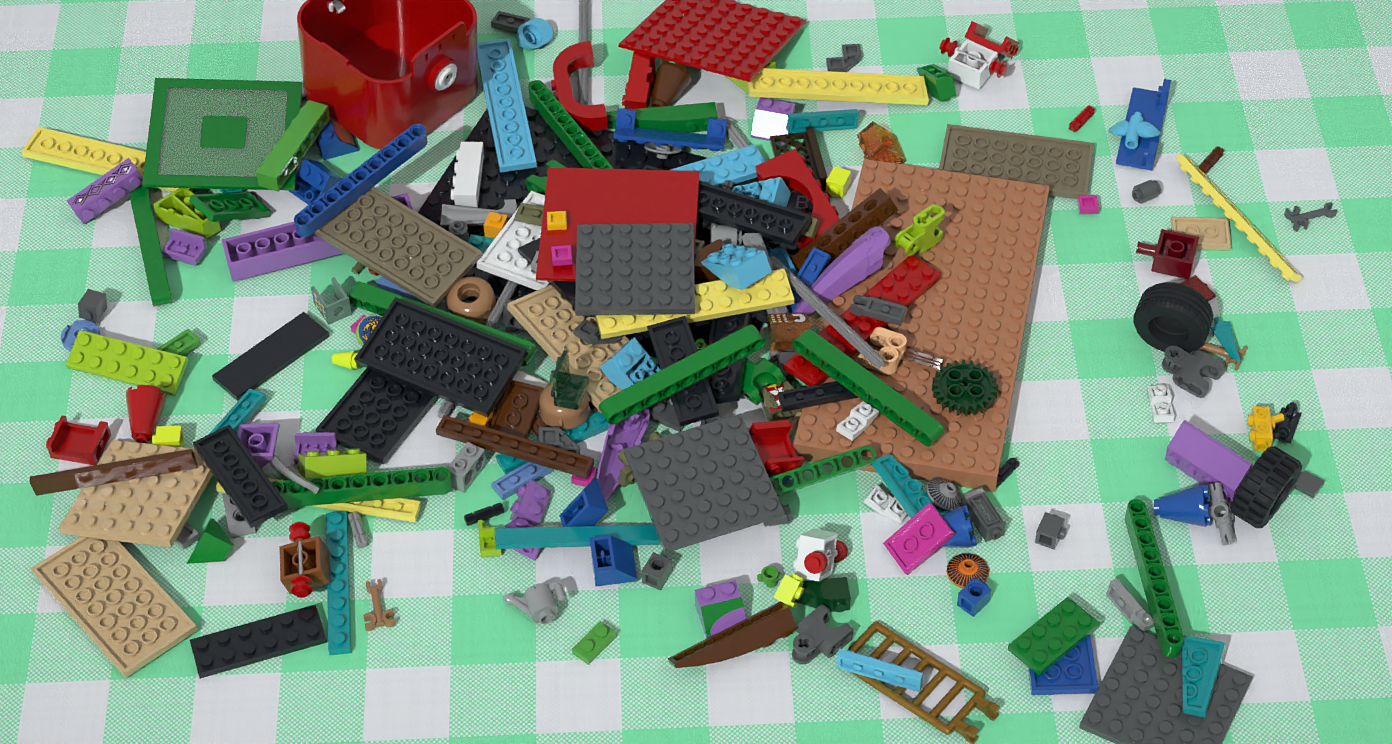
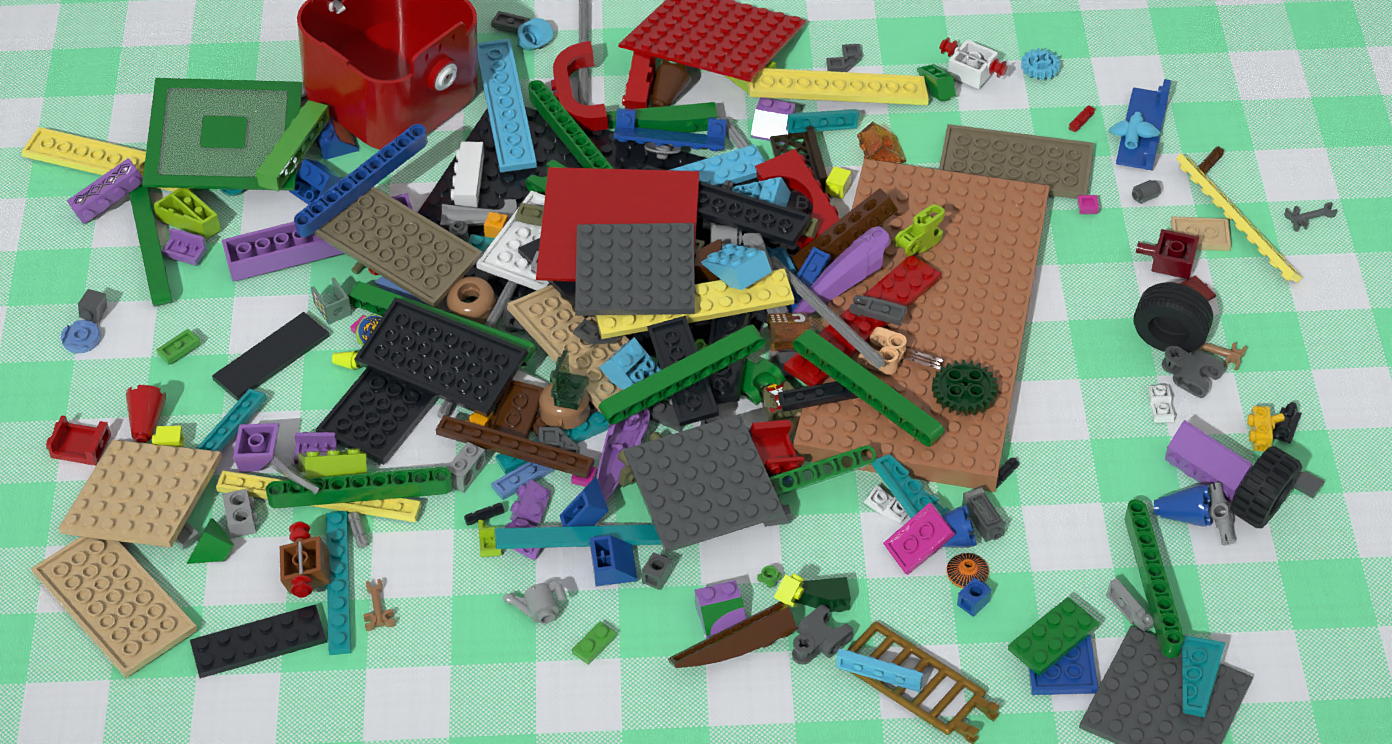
(113, 472): reddish brown tile -> none
(126, 362): lime plate -> none
(229, 206): green plate -> none
(240, 476): black tile -> none
(557, 220): yellow tile -> none
(561, 255): dark pink plate -> none
(818, 553): white brick -> none
(858, 421): white slope -> none
(944, 493): dish -> none
(977, 34): red panel -> none
(1040, 64): none -> medium azure gear
(1050, 530): dark grey brick -> none
(1225, 336): teal bar -> none

